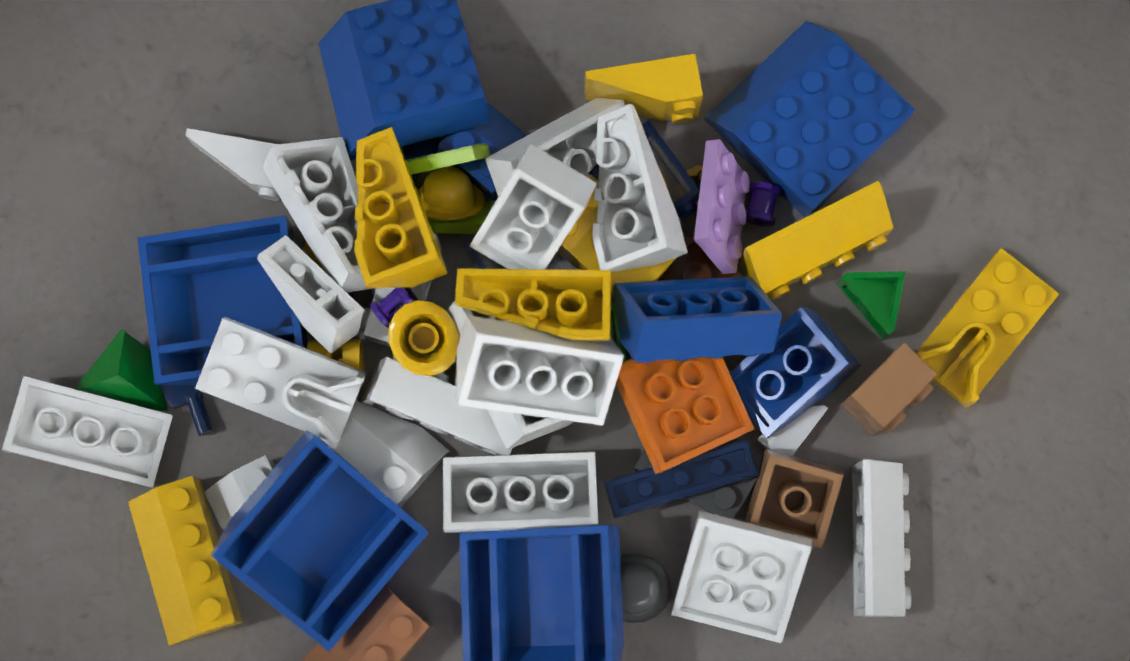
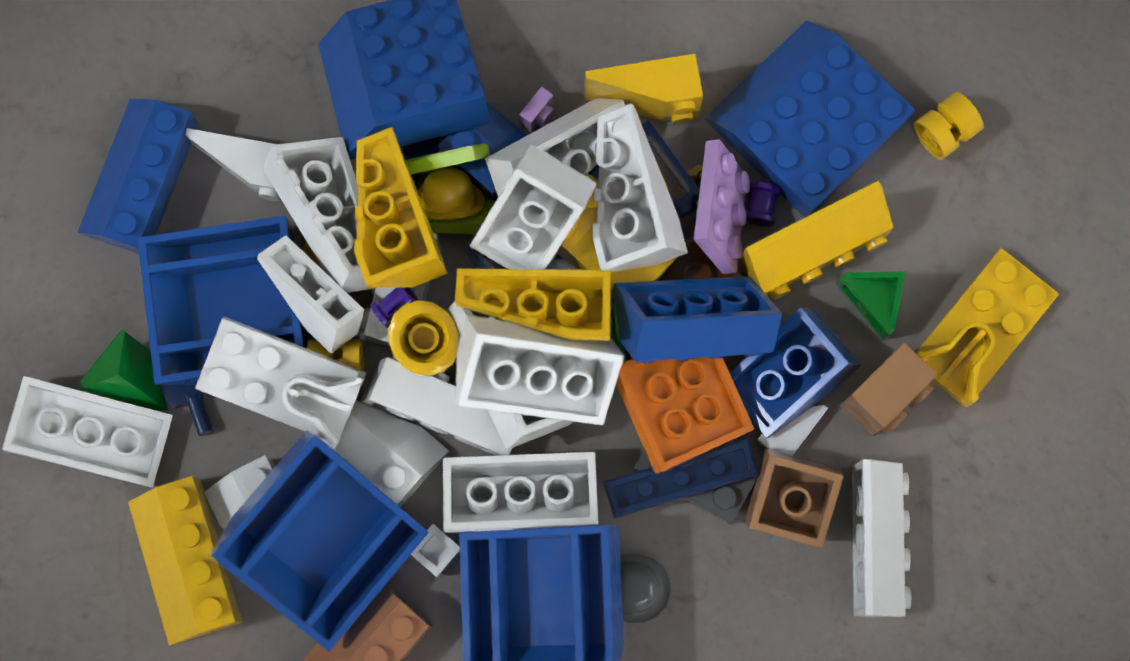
(138, 174): none -> blue slope
(436, 551): none -> white plate
(538, 110): none -> lavender plate
(741, 576): white plate -> none
(943, 129): none -> yellow wheel

